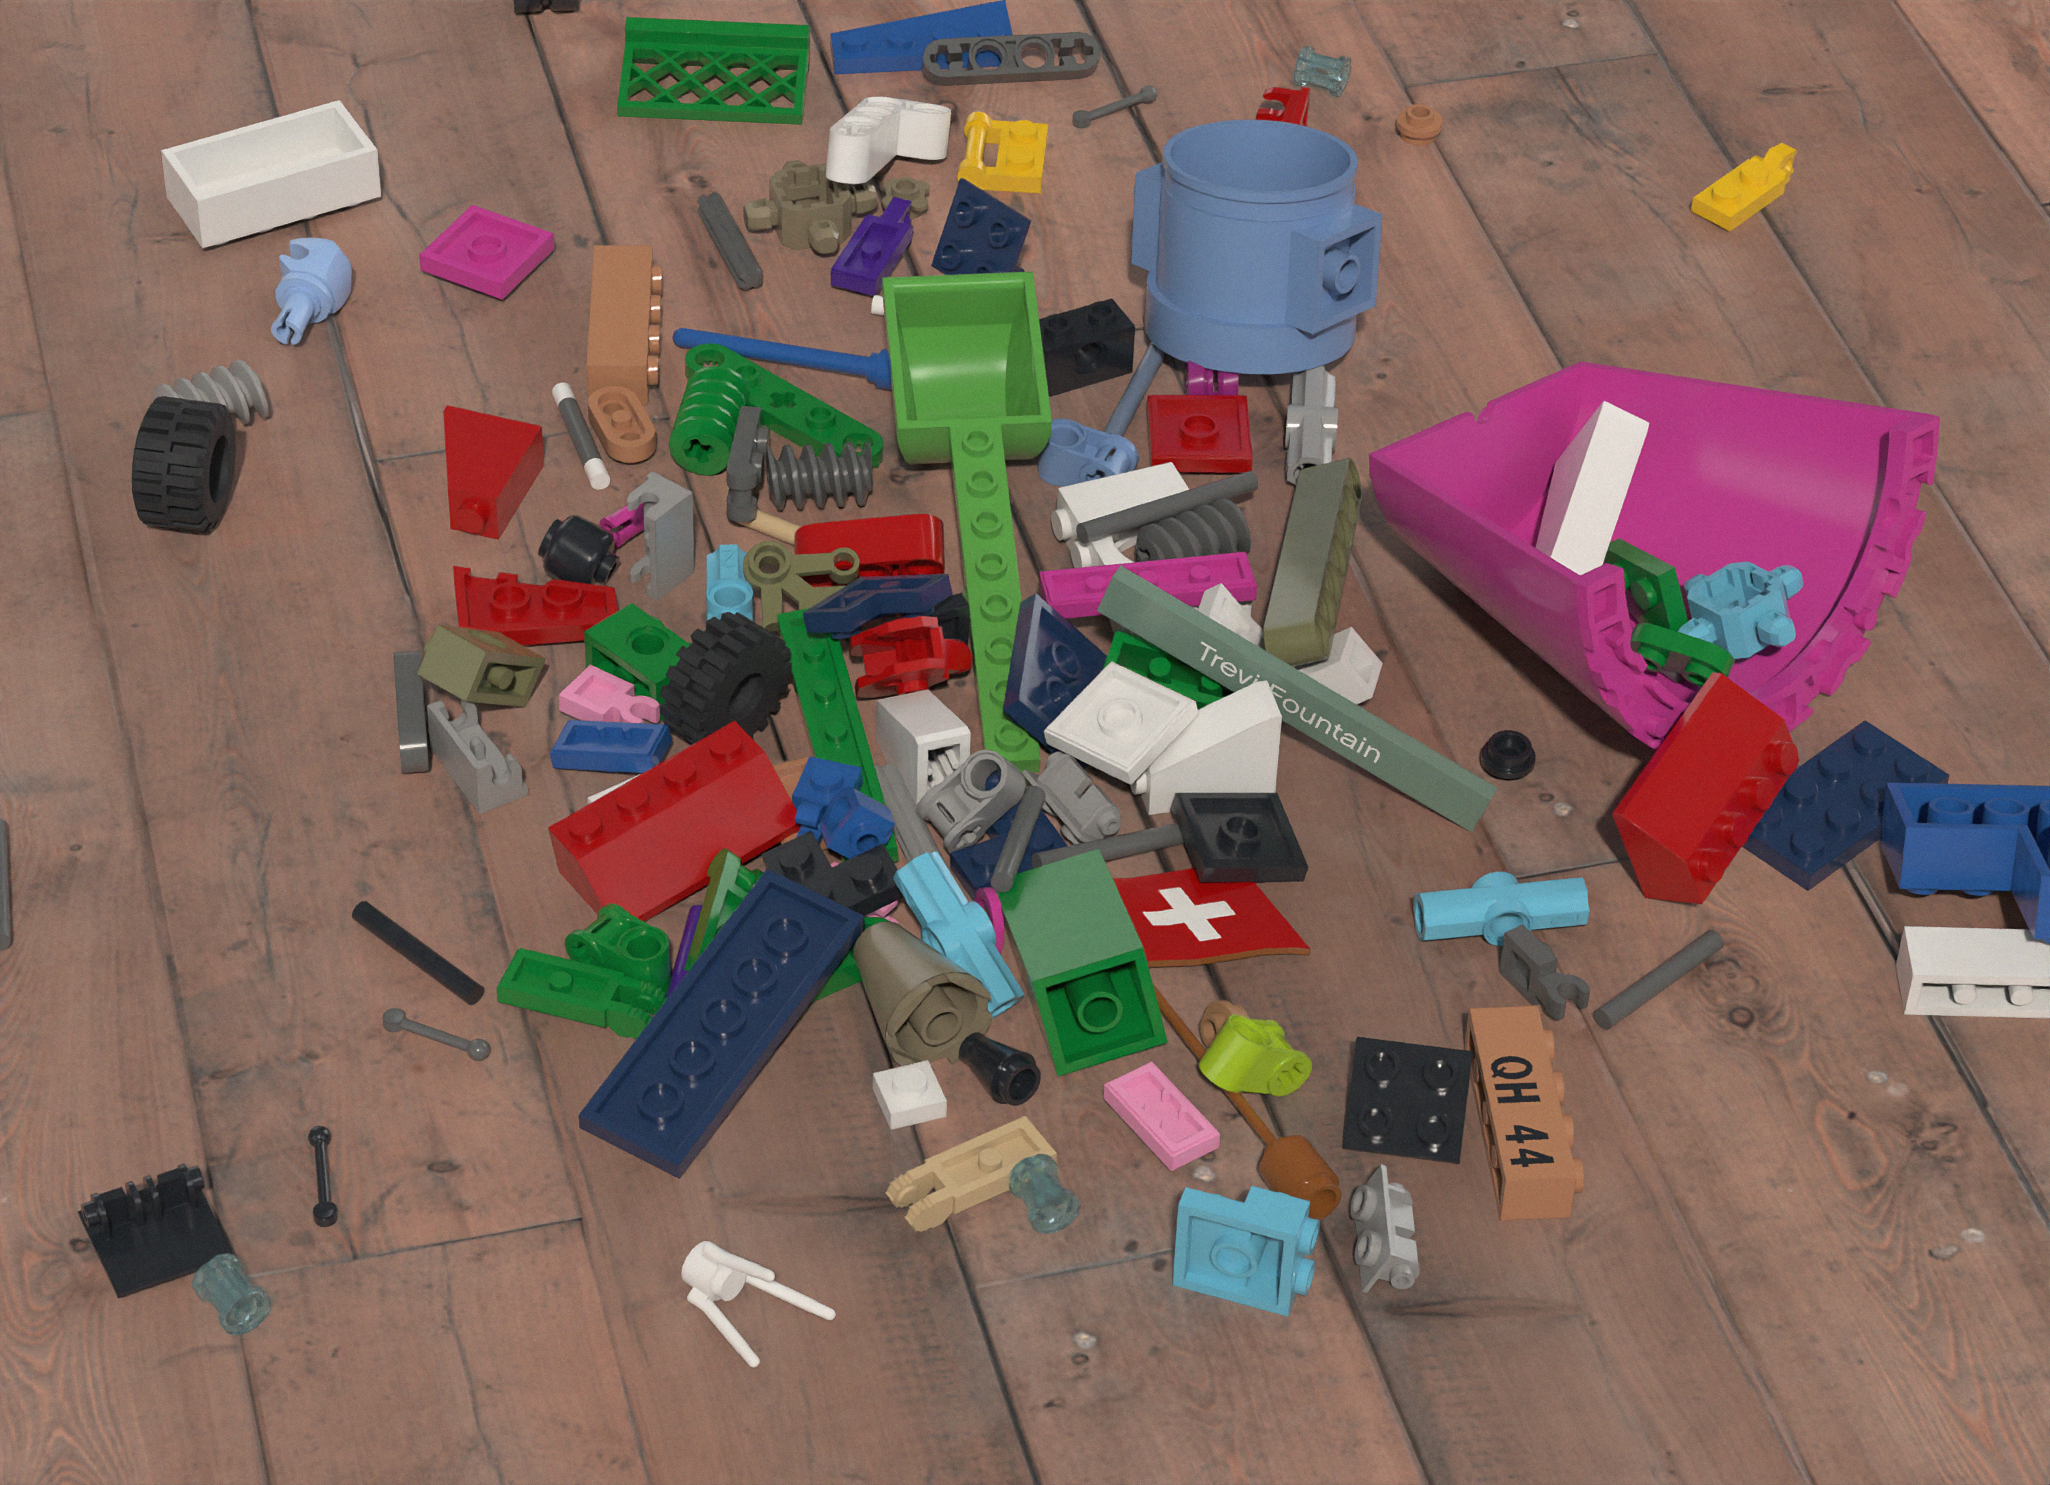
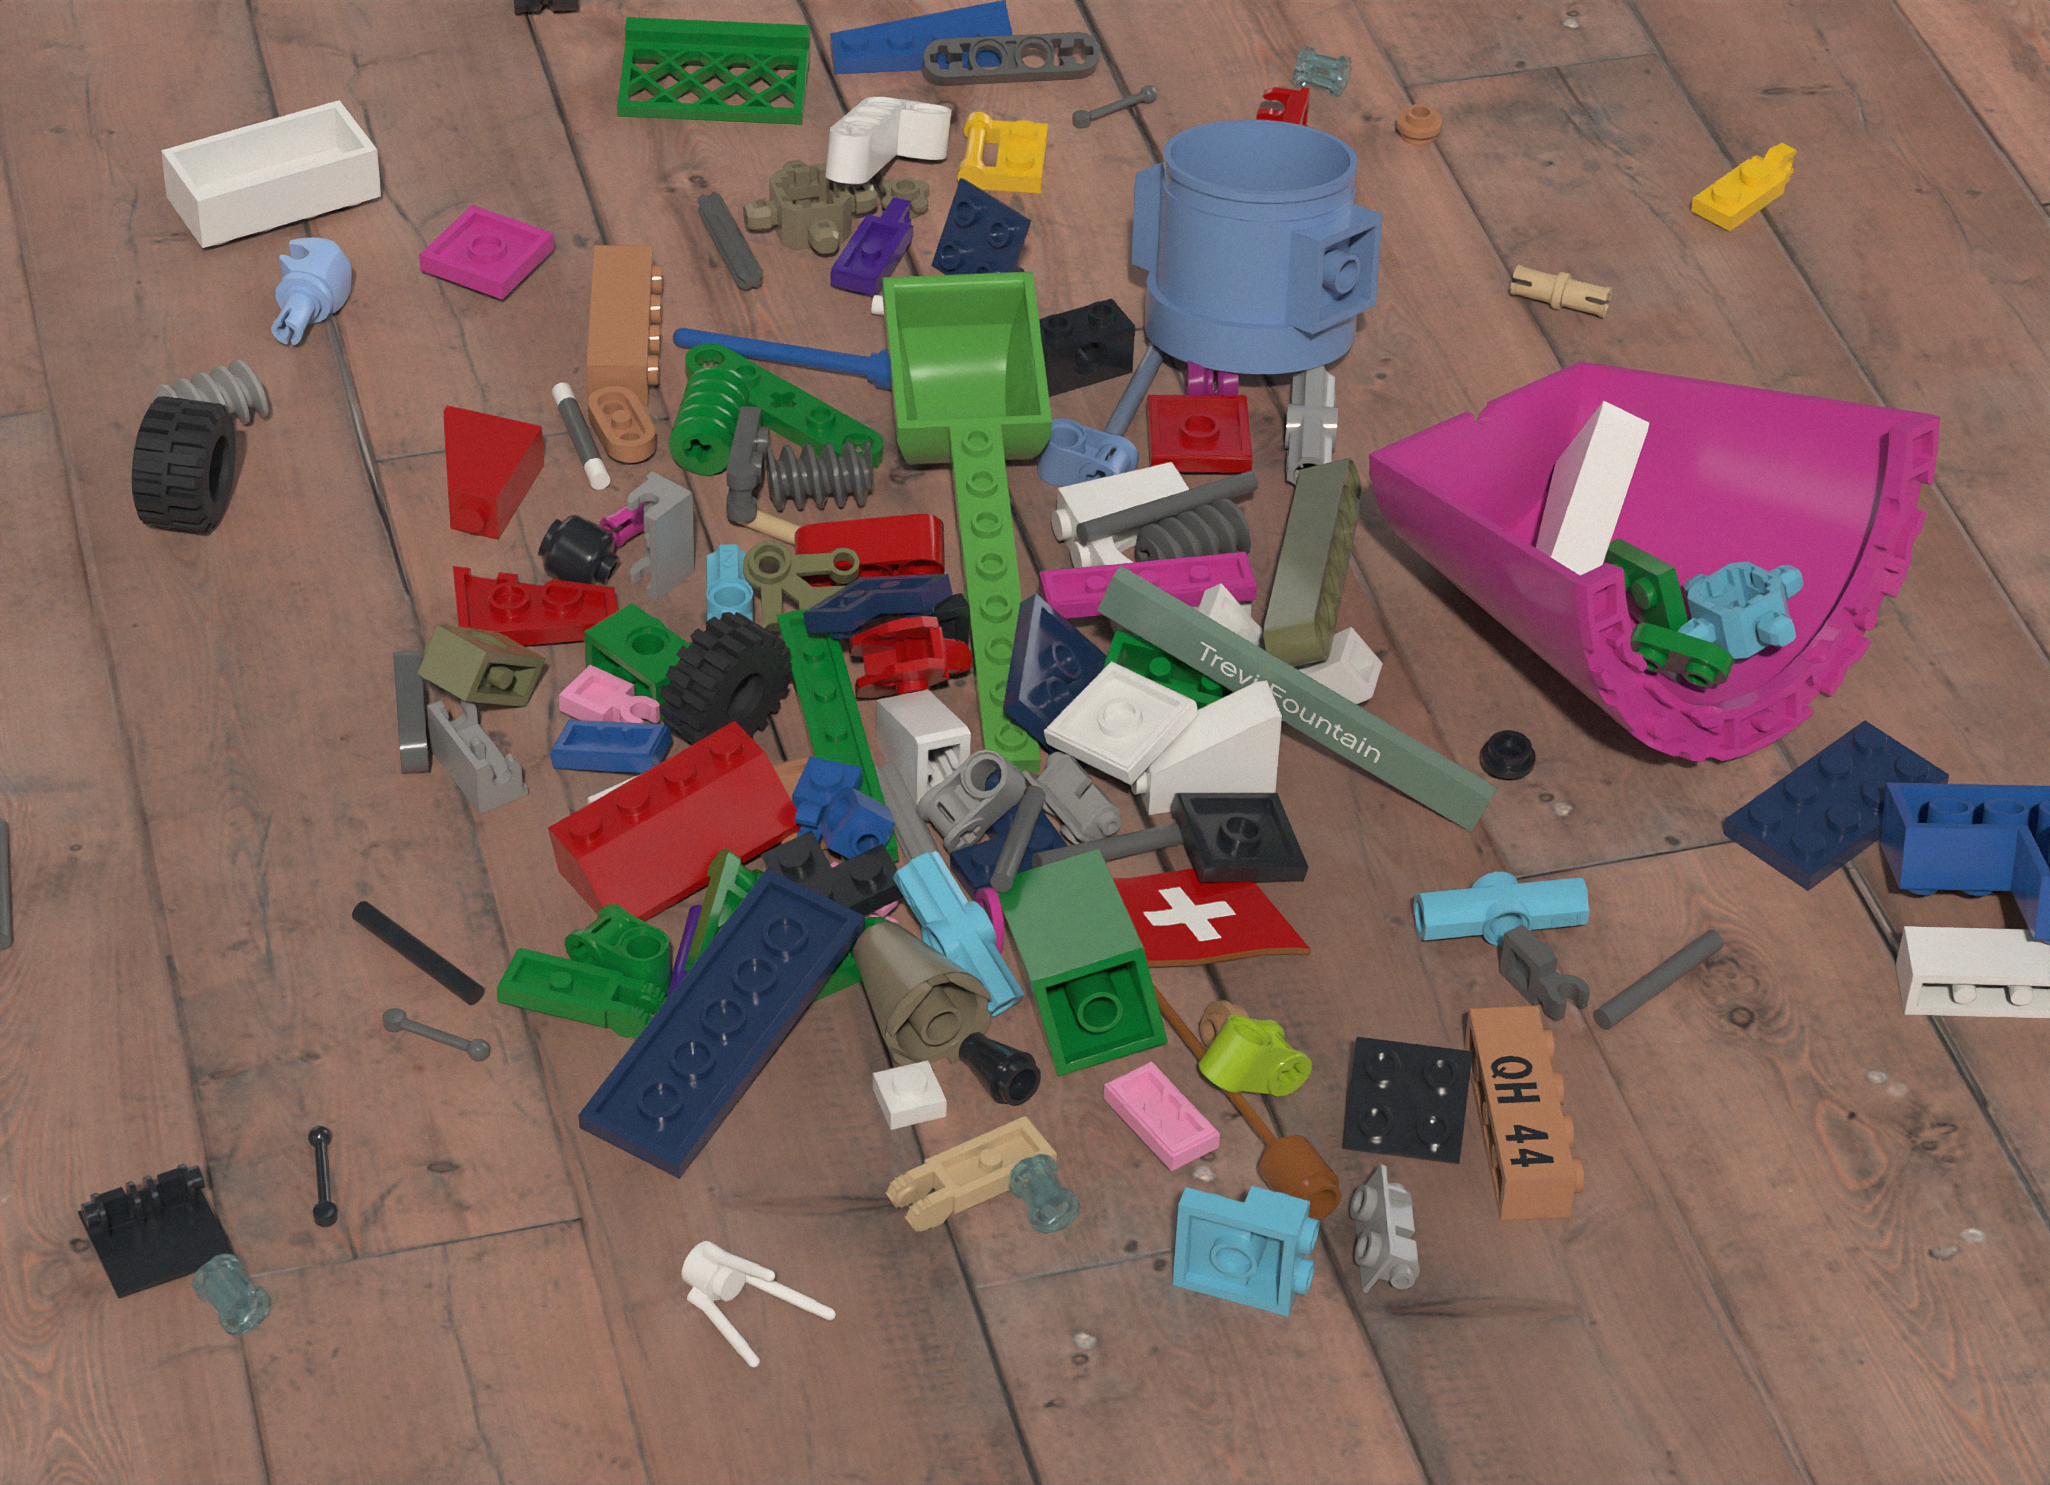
(1561, 291): none -> tan pin
(1704, 791): red slope -> none

